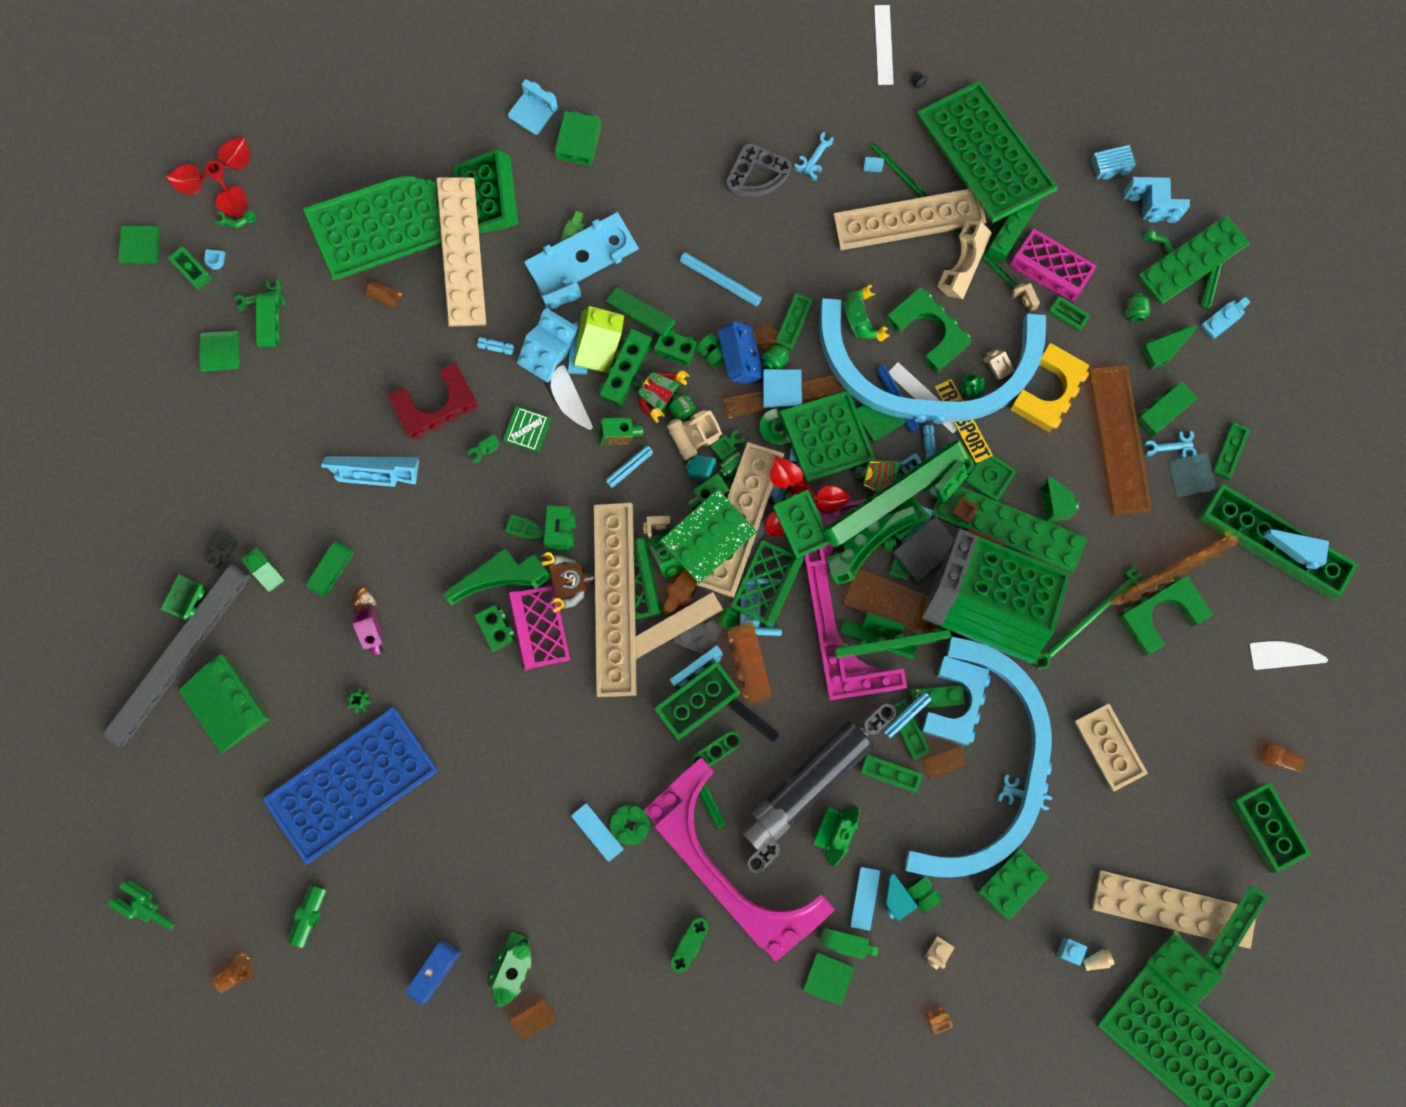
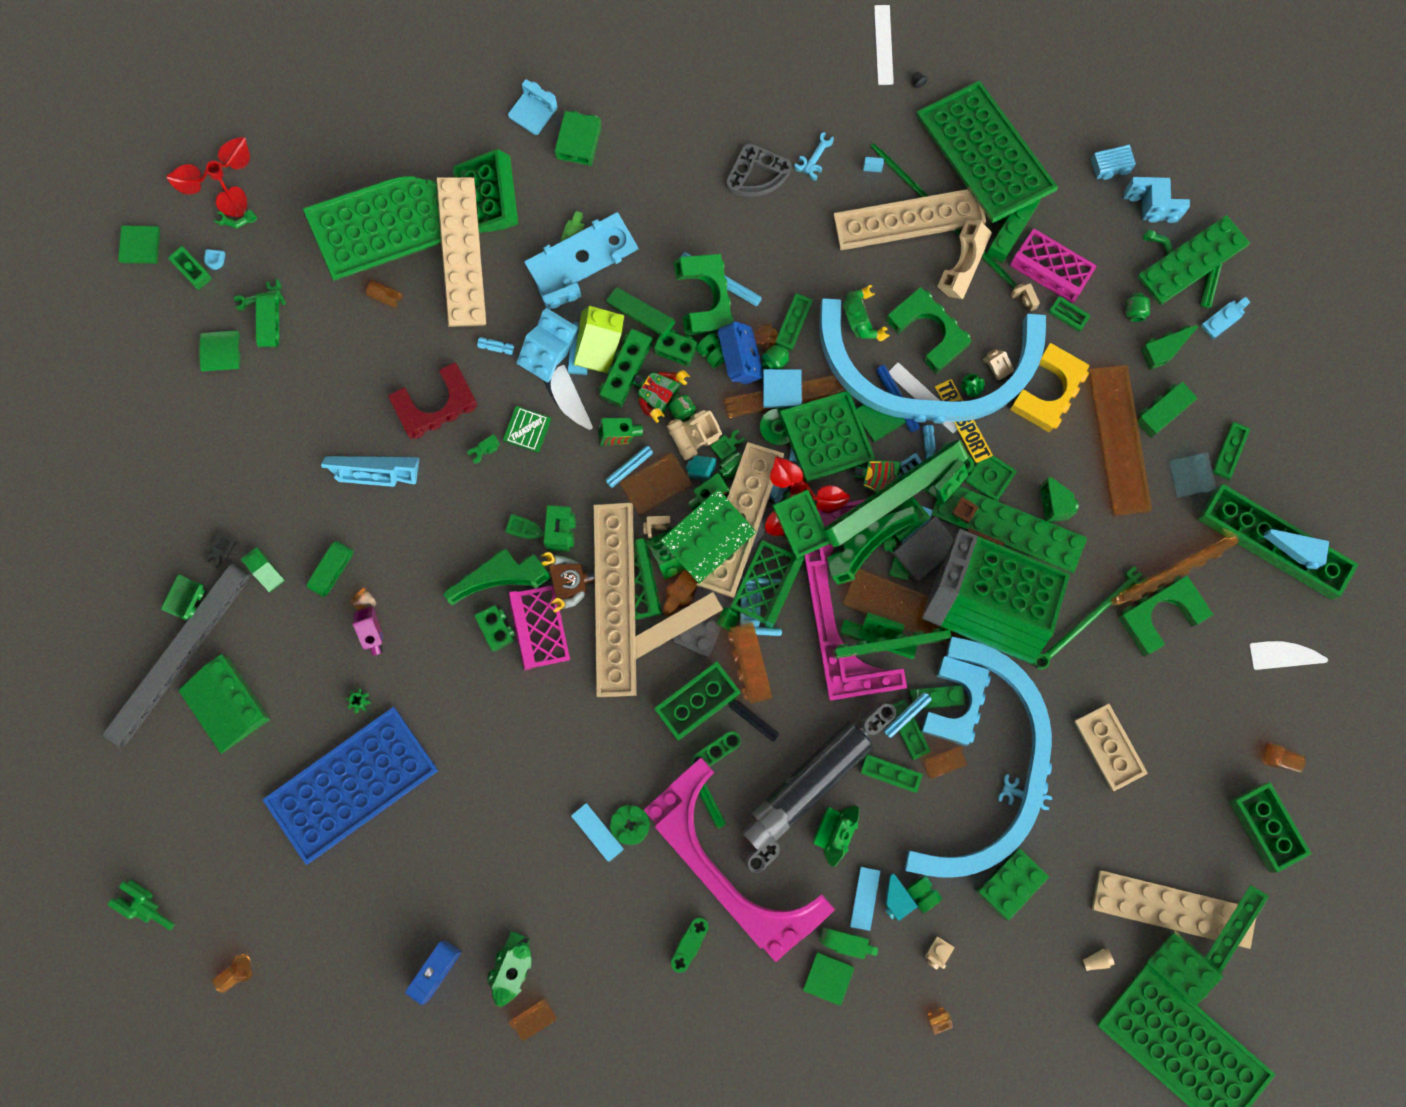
(307, 916): green piece -> none
(656, 484): none -> clear orange piece
(697, 667): medium azure plate -> none
(711, 271): none -> green arch
(1071, 951): medium azure brick -> none
(1185, 444): medium azure bar -> none

